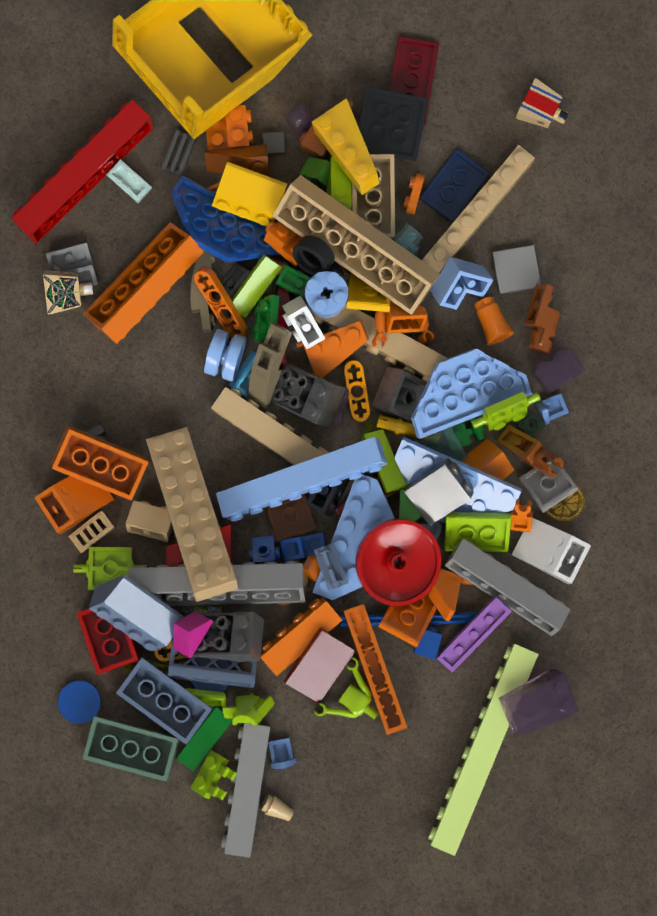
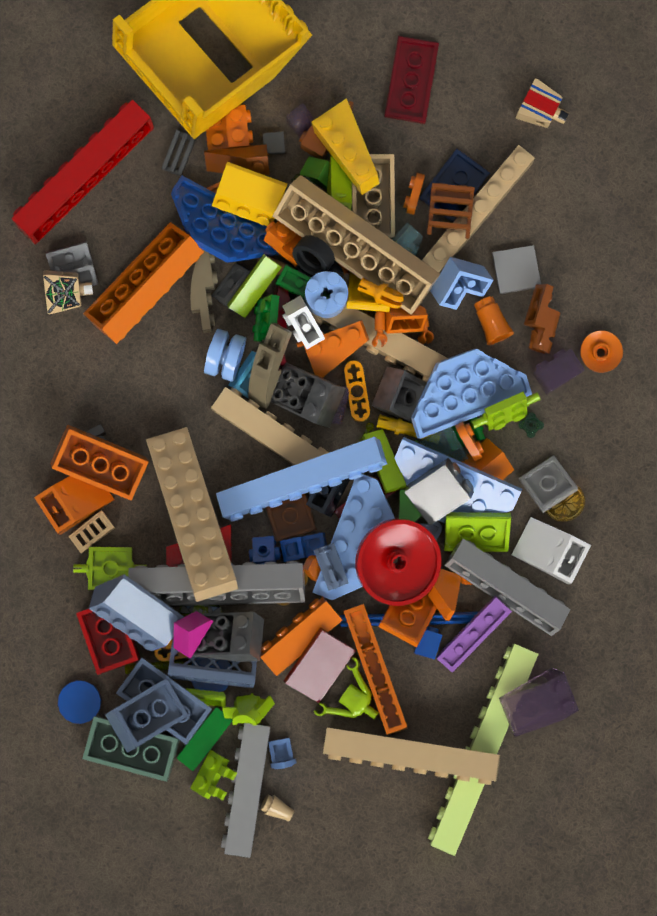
(129, 181): light aqua plate -> none
(146, 715): none -> sand blue slope
(149, 521): tan brick -> none
(223, 303): orange beam -> none
(382, 293): none -> light orange arm
(392, 123): black plate -> none
(411, 754): none -> tan brick
(453, 195): none -> dark orange plate
(466, 433): none -> orange plate
(521, 517): orange plate -> none
(529, 450): dark orange plate -> none
(551, 408): medium blue tile -> none
(609, 344): none -> orange dish

